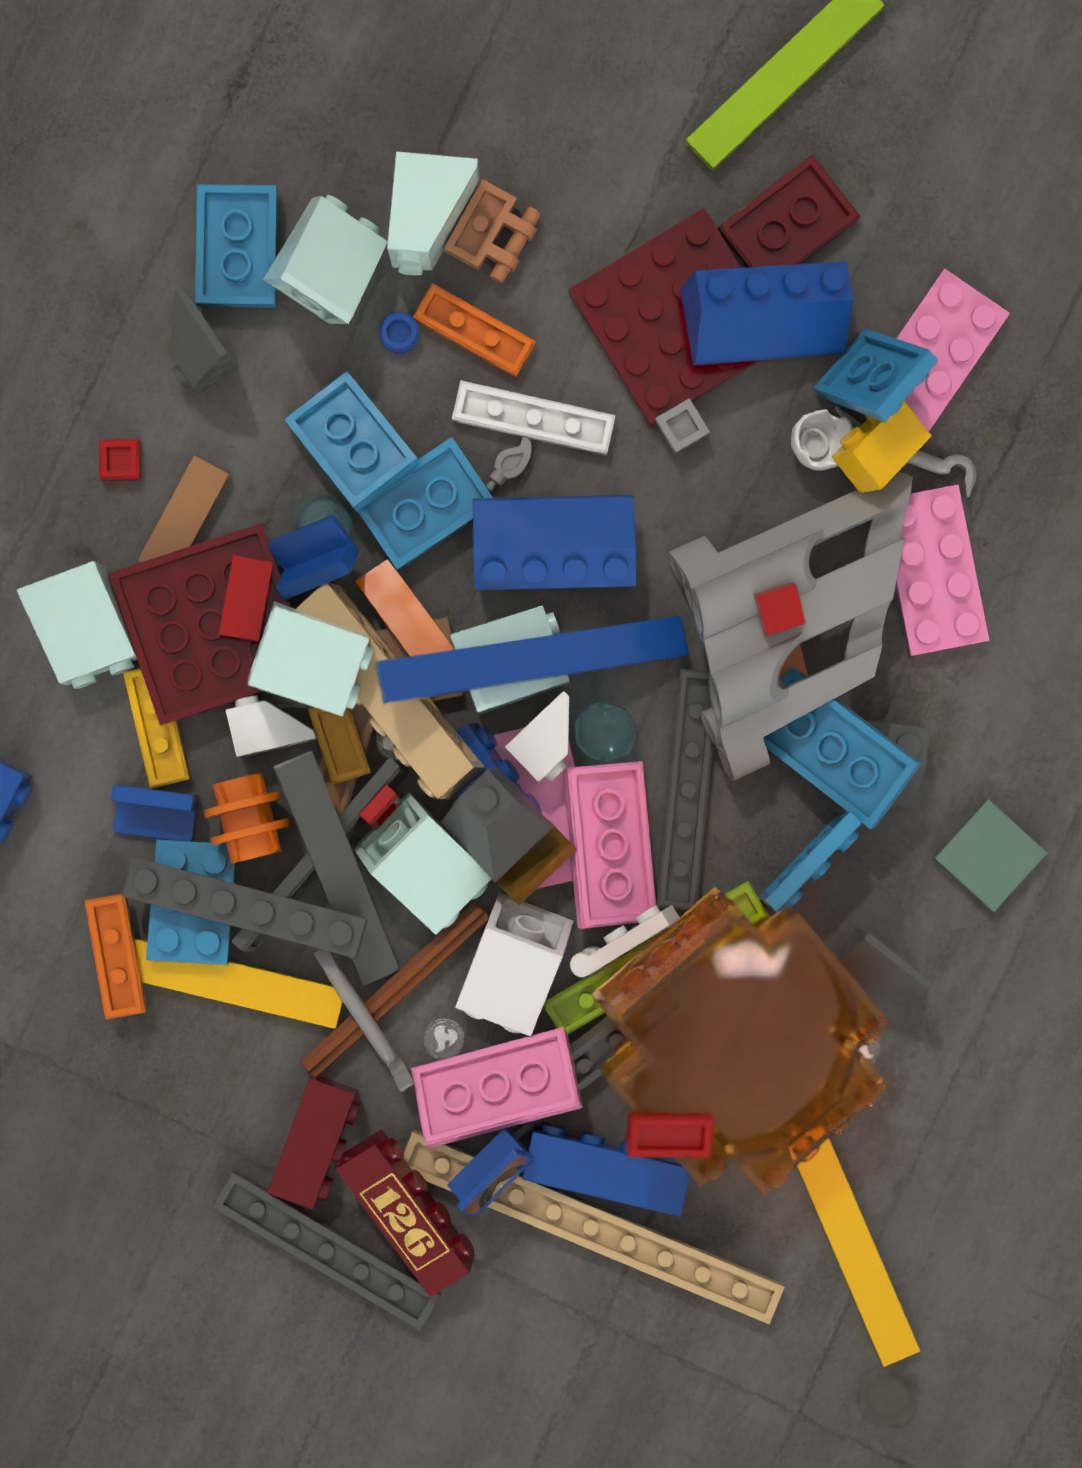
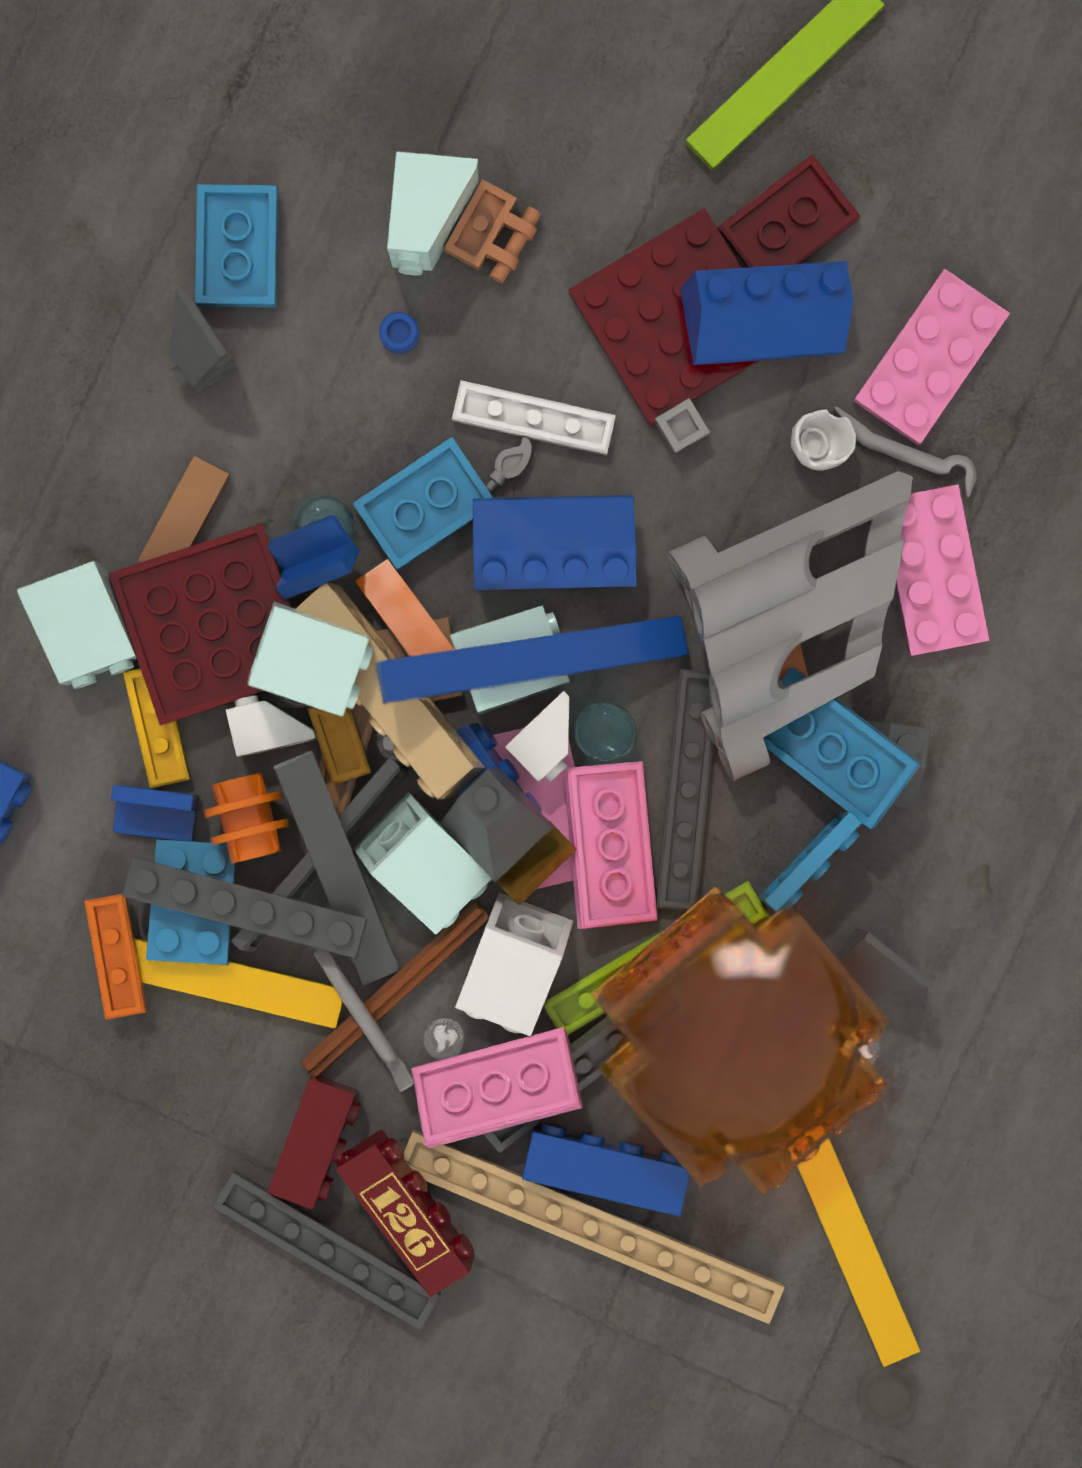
(120, 460): red tile -> none
(246, 598): red tile -> none
(327, 260): light aqua slope -> none
(352, 441): dark azure plate -> none
(380, 808): red tile -> none
(474, 330): orange tile -> none
(490, 1173): blue panel -> none
(621, 940): white plate -> none
(669, 1134): red tile -> none
(779, 608): red tile -> none
(876, 374): dark azure plate -> none
(880, 449): yellow brick -> none
(990, 855): sand green tile -> none

